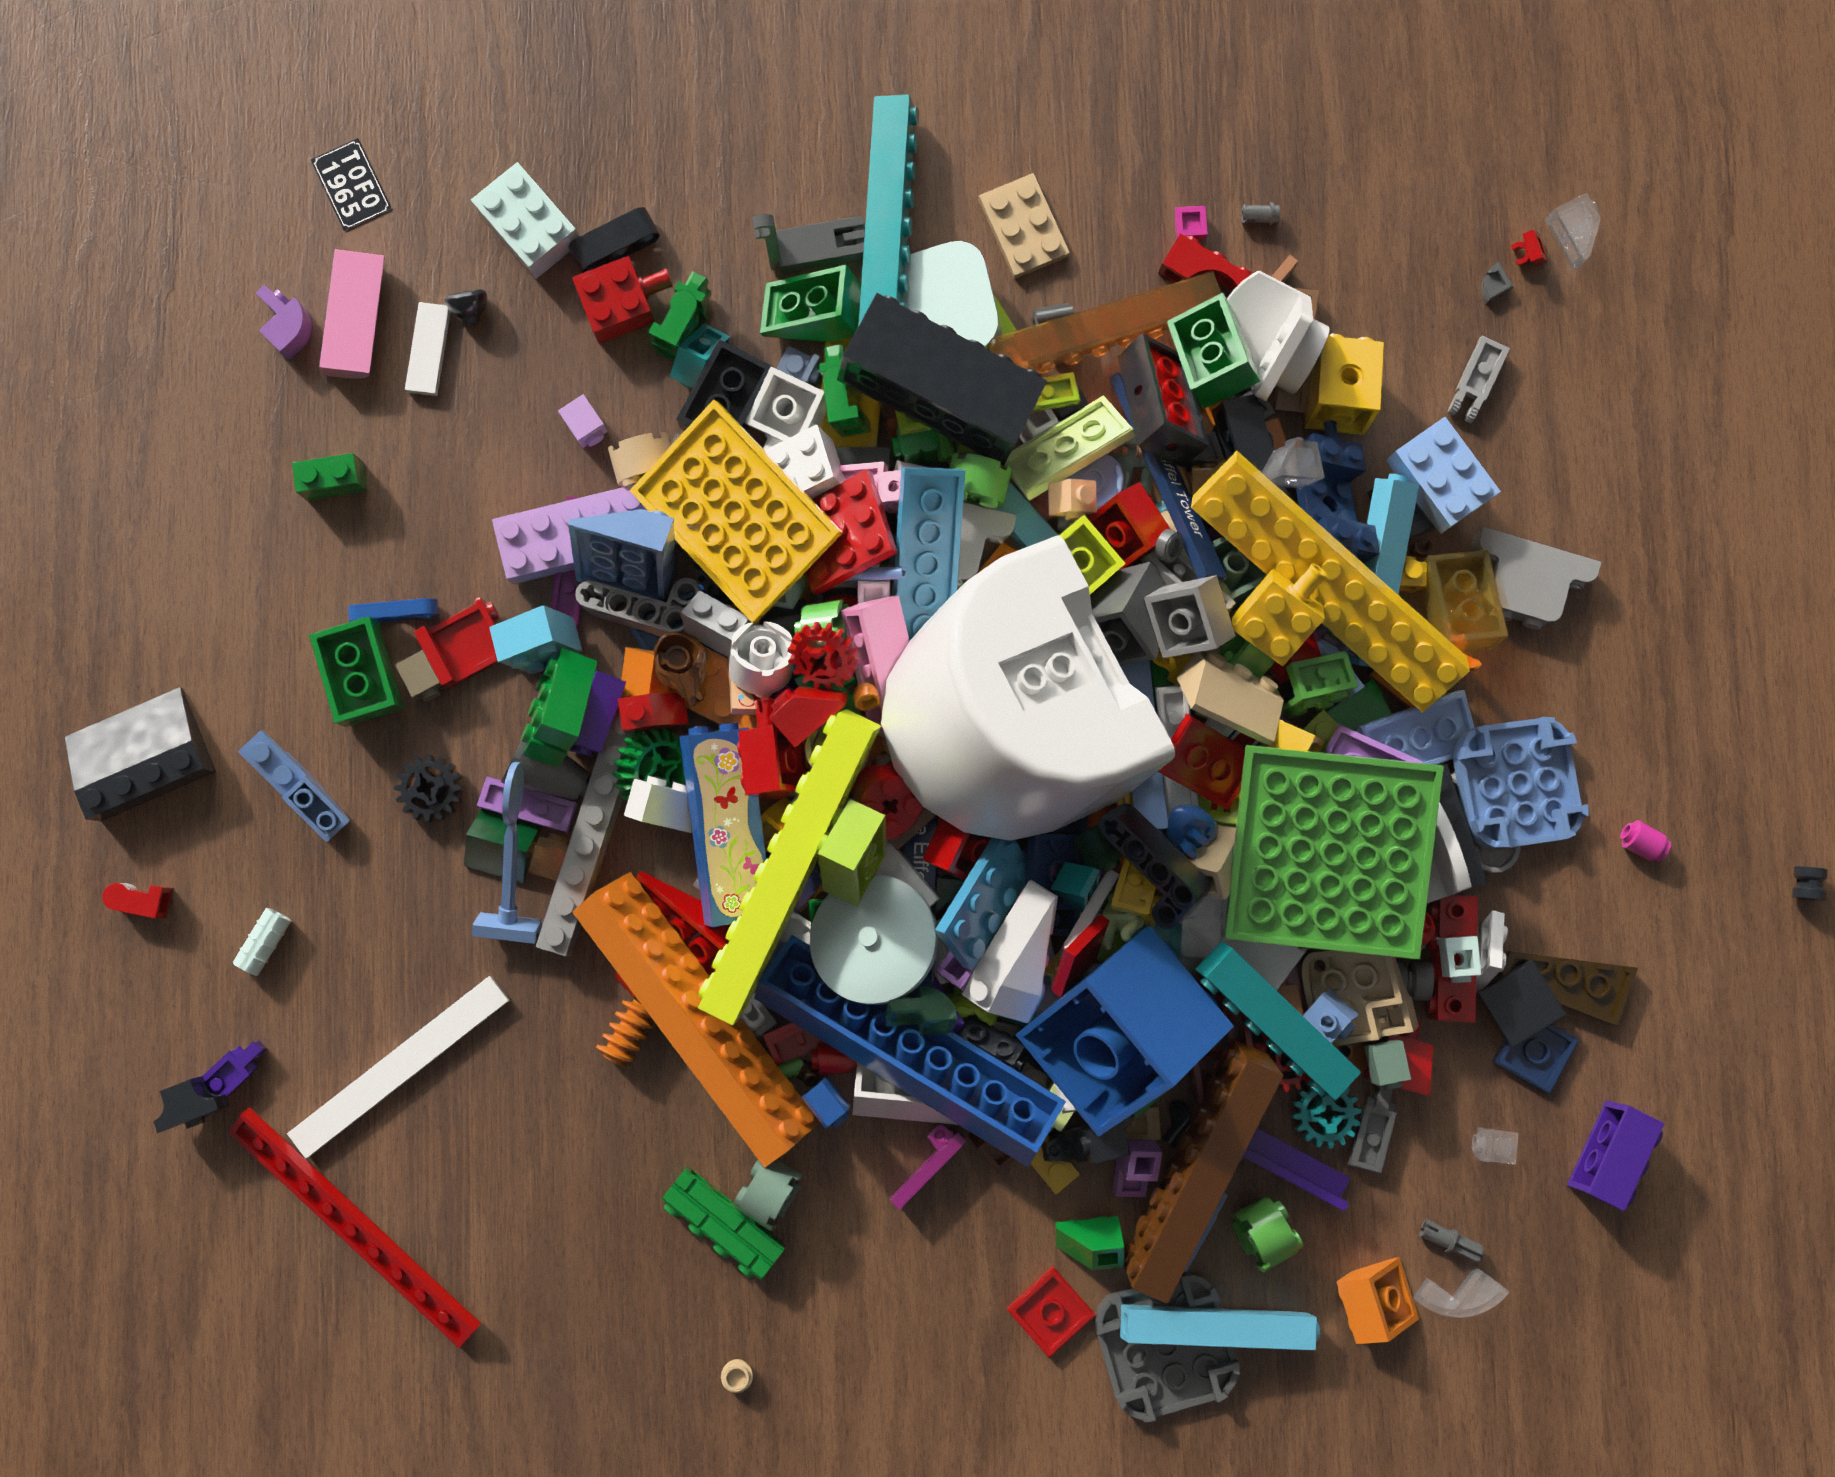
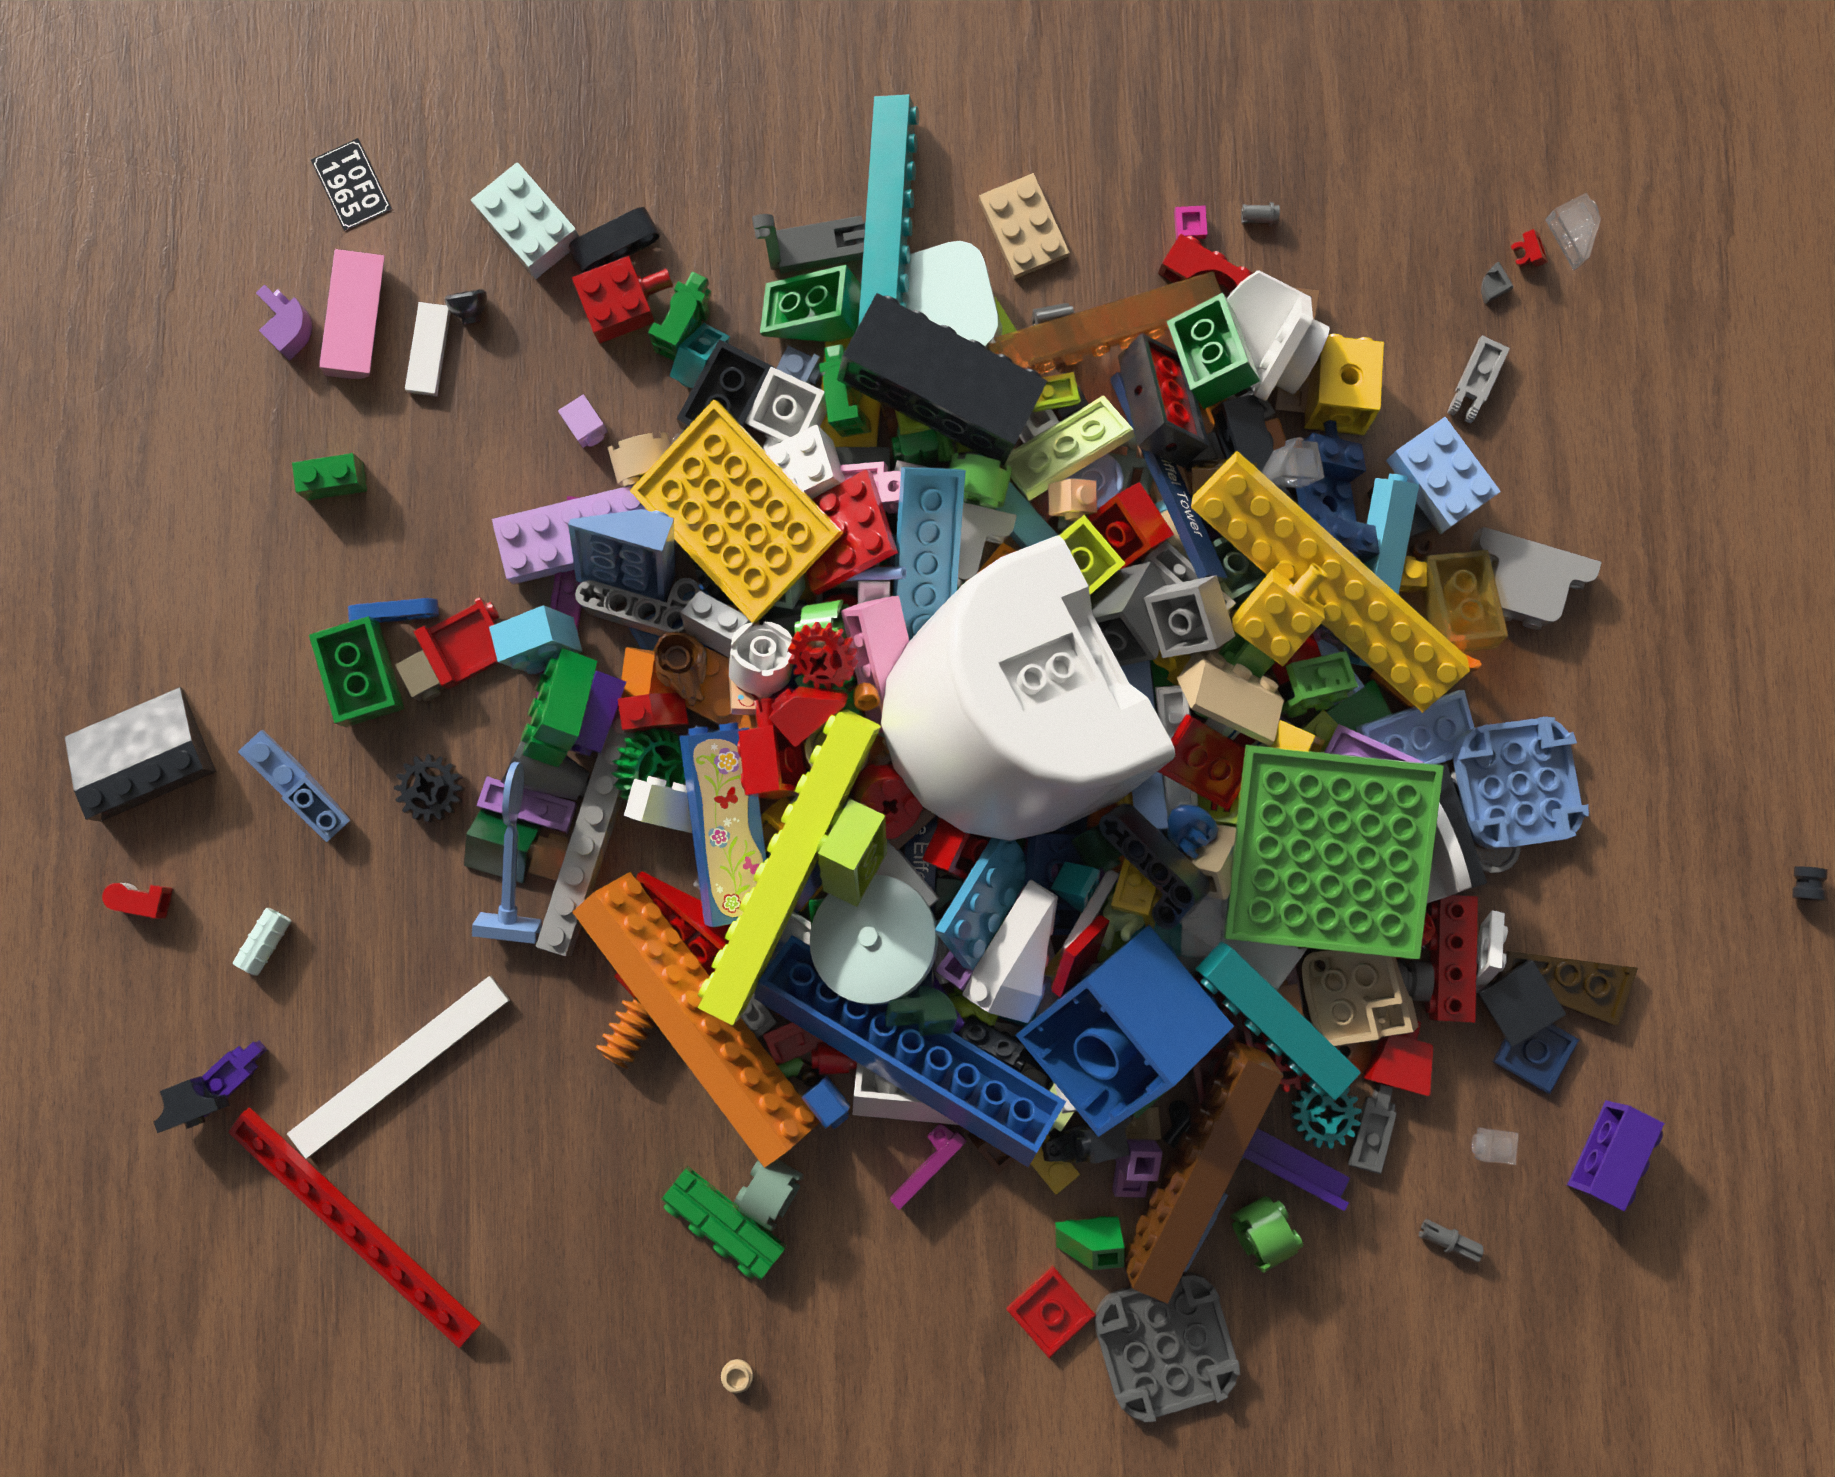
(1169, 545): dark grey tile -> none
(1219, 1327): medium azure brick -> none
(1285, 269): nougat tile -> none
(1332, 1016): medium blue brick -> none
(1377, 1301): orange slope -> none
(1387, 1063): sand green brick -> none
(1467, 949): light aqua brick -> none
(1473, 1297): clear brick -> none
(1645, 841): dark pink brick -> none

